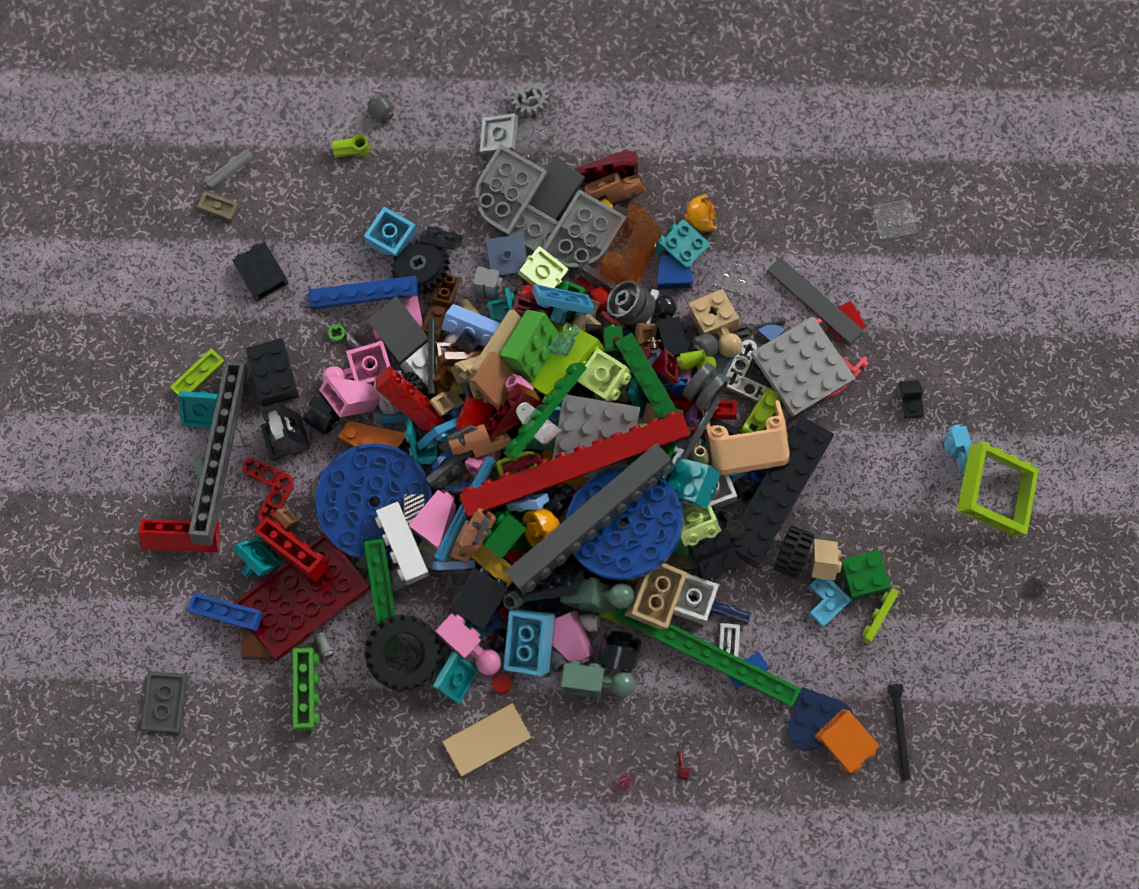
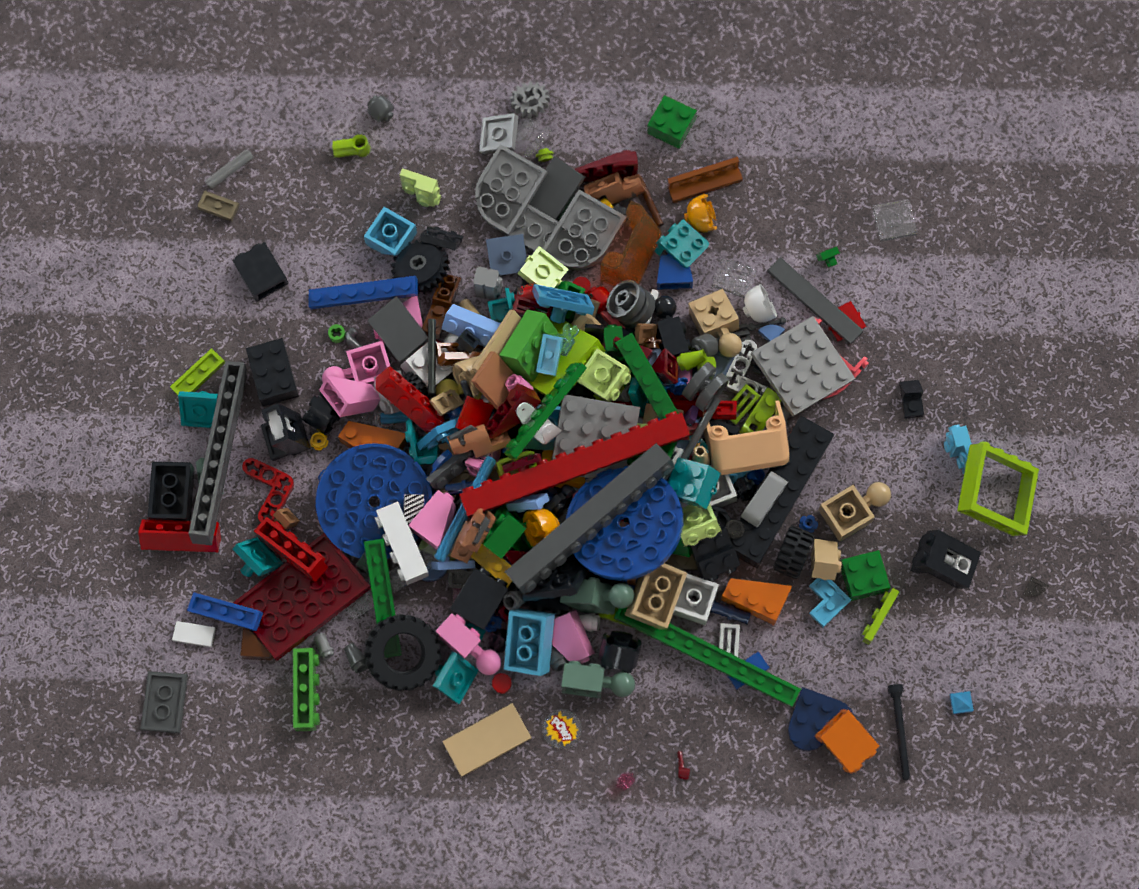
(171, 491): none -> black brick
(194, 634): none -> white tile
(319, 436): none -> yellow plate
(355, 658): none -> dark grey cone
(424, 187): none -> yellowish green plate
(434, 574): none -> medium blue tile
(444, 378): reddish brown tile -> none
(544, 155): none -> lime plate
(549, 354): none -> medium azure plate
(561, 729): none -> tile
(595, 277): dark grey tile -> none
(652, 208): none -> reddish brown bar
(671, 122): none -> green brick
(704, 180): none -> dark orange fence
(757, 396): none -> lime tile
(757, 598): none -> orange wedge
(758, 305): none -> white cylinder
(764, 499): none -> light grey beam
(803, 523): none -> blue plate
(828, 256): none -> green tile
(850, 501): none -> tan brick
(933, 559): none -> black brick
(961, 702): none -> dark azure tile

